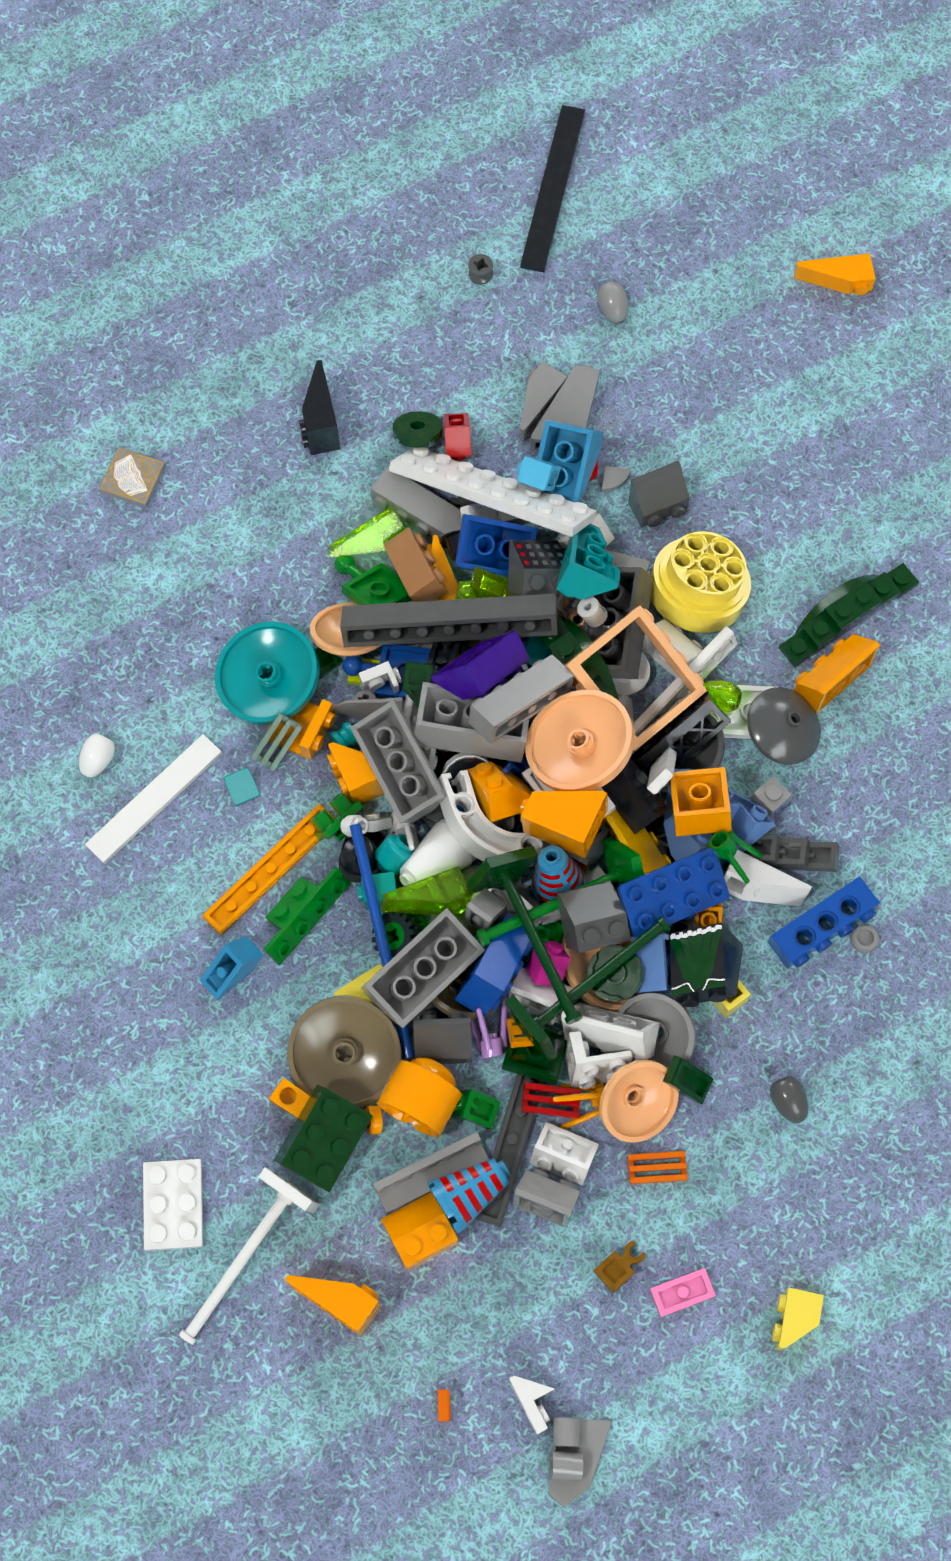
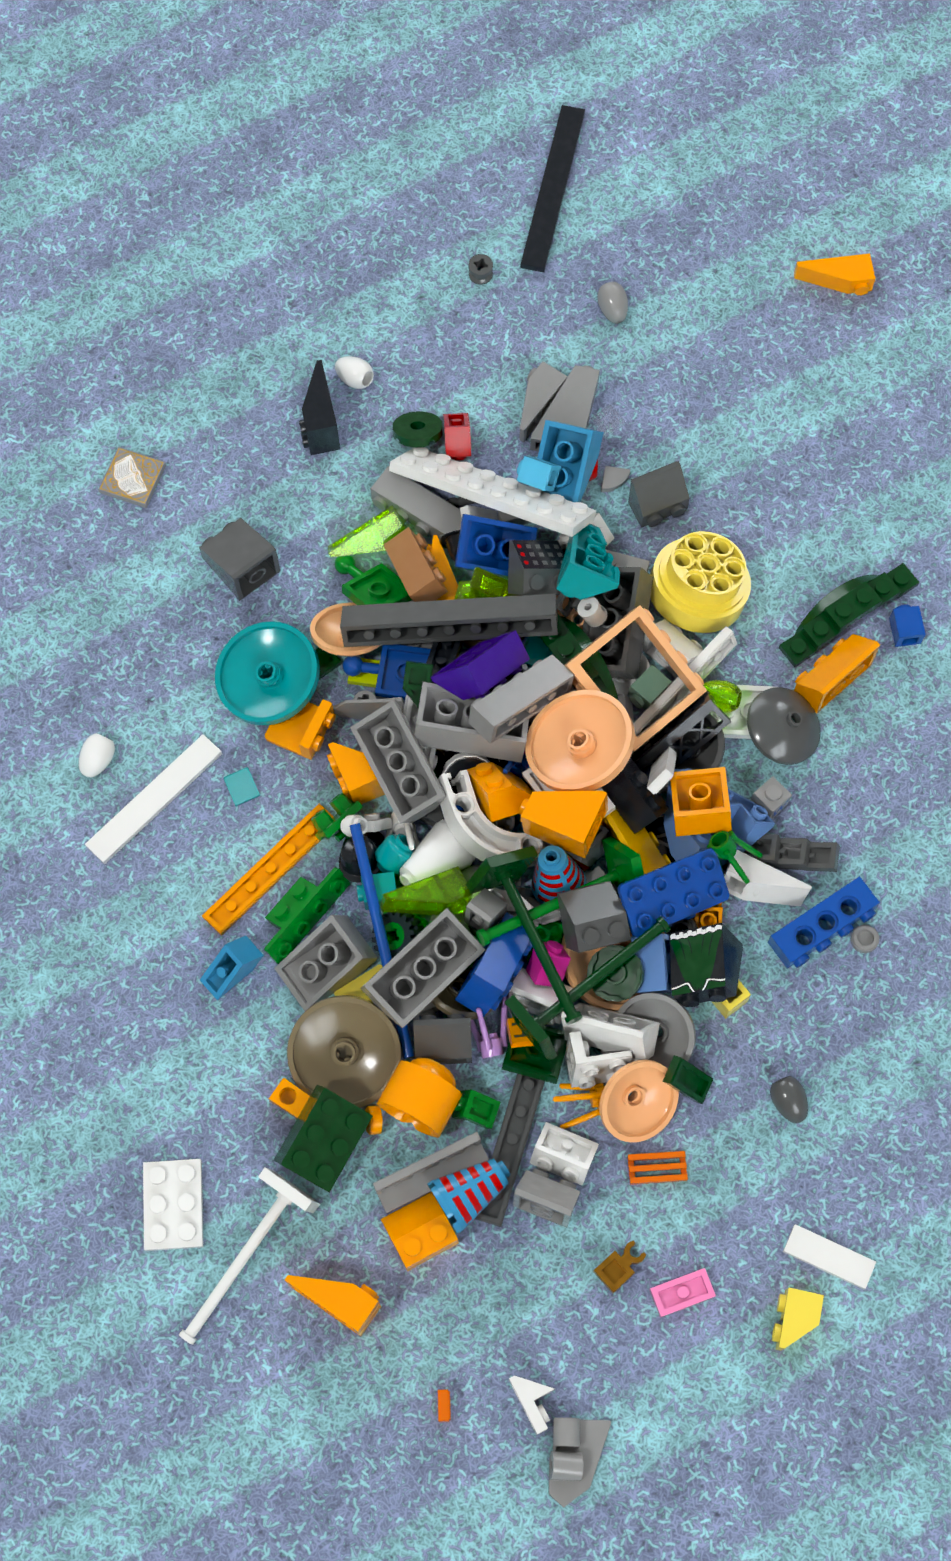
(240, 558): none -> dark grey slope
(264, 760): sand green tile -> none
(325, 961): none -> light grey slope
(344, 736): teal wheel -> none
(354, 372): none -> white animal
(378, 675): white bracket -> none
(574, 1114): red tile -> none
(648, 687): none -> sand green brick
(829, 1256): none -> white tile
(907, 625): none -> blue brick

